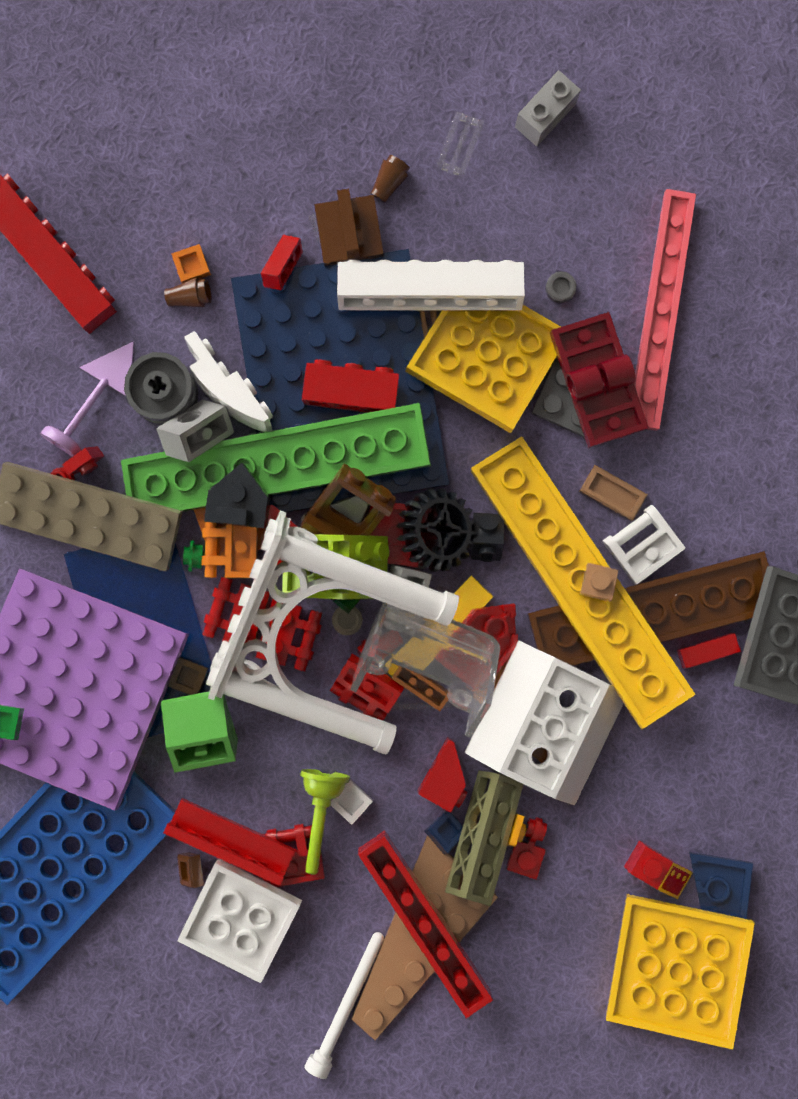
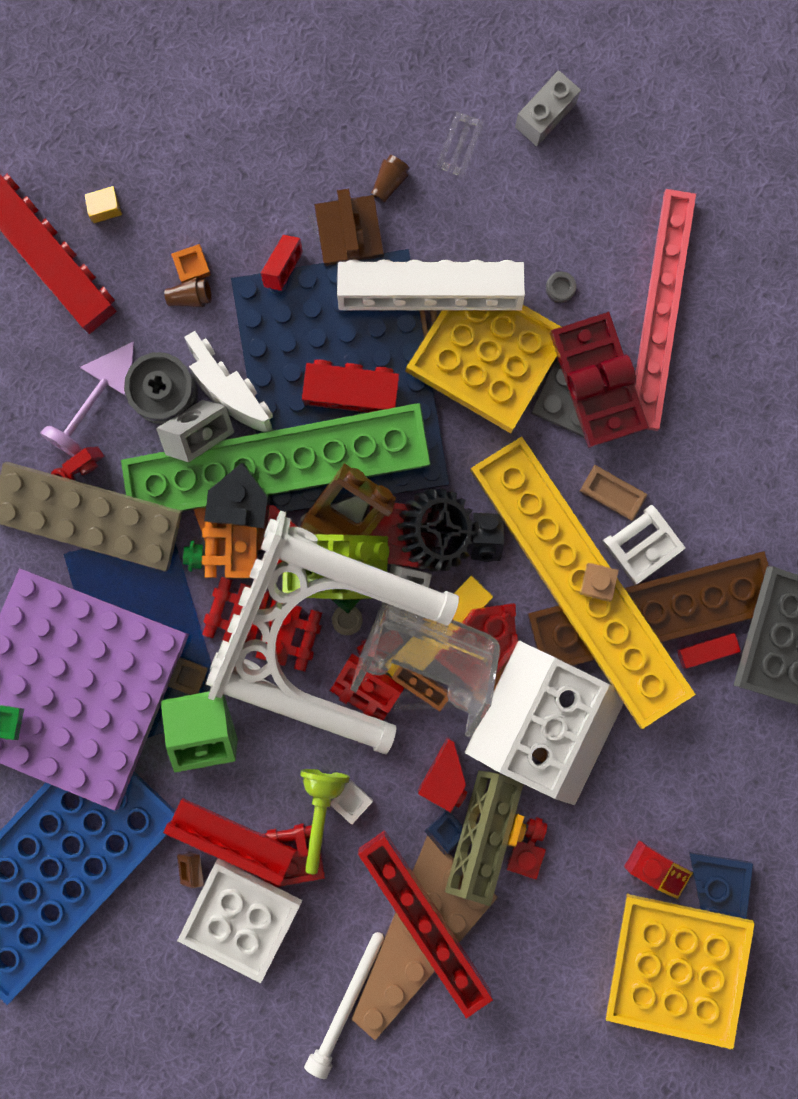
(102, 205): none -> slope

